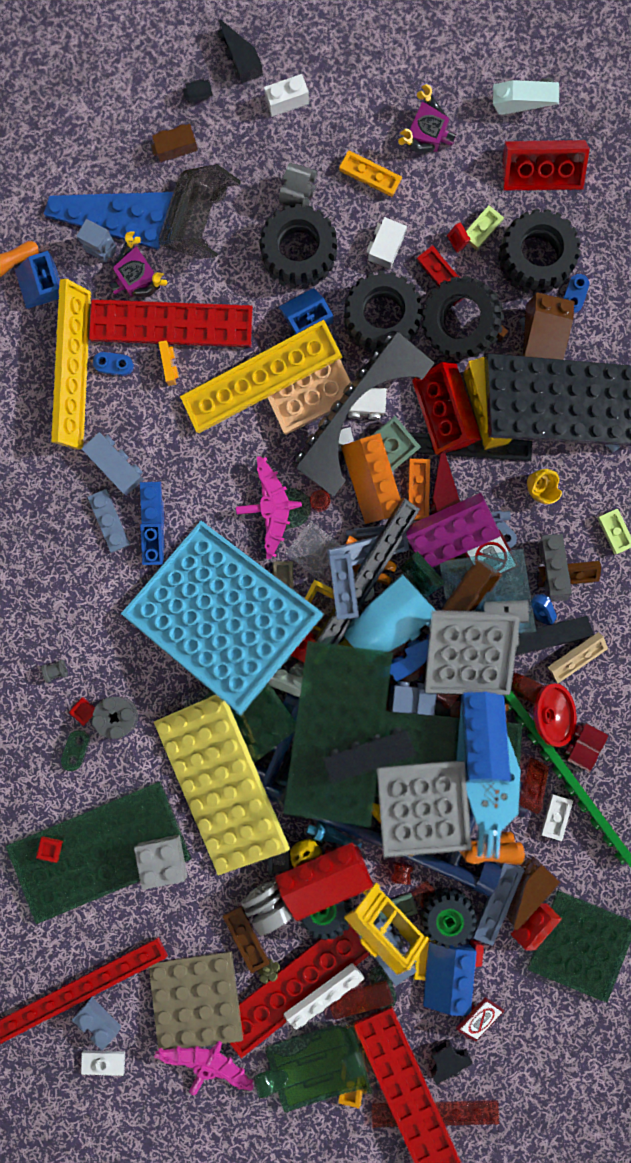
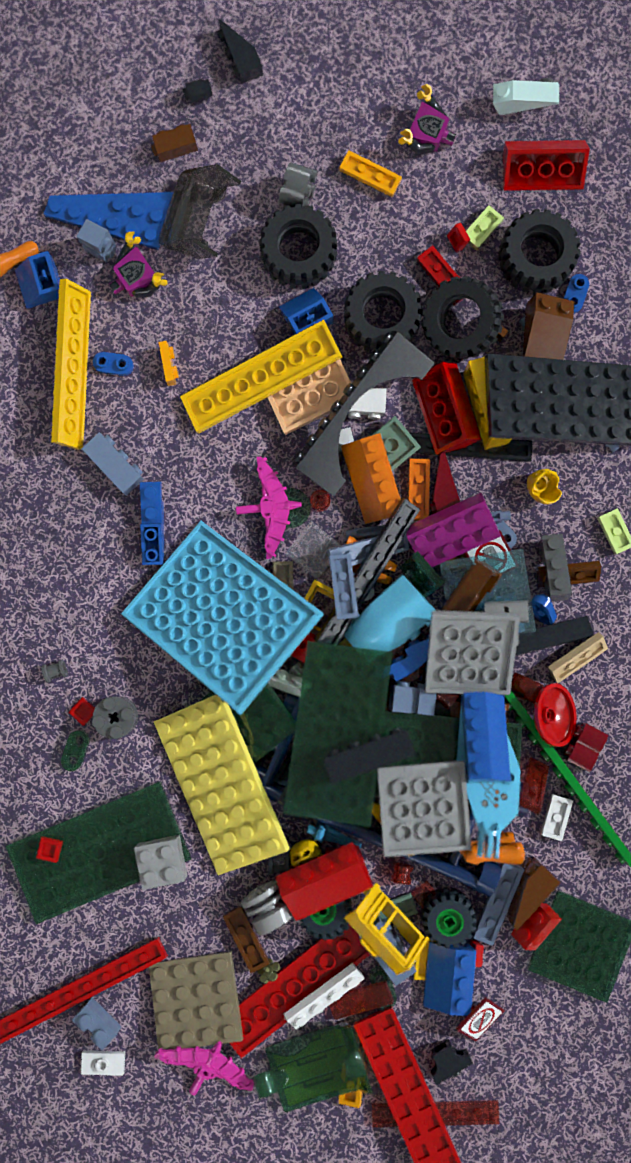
(108, 520): sand blue plate -> none
(171, 322): red plate -> none
(286, 95): white brick -> none
(387, 242): white brick -> none

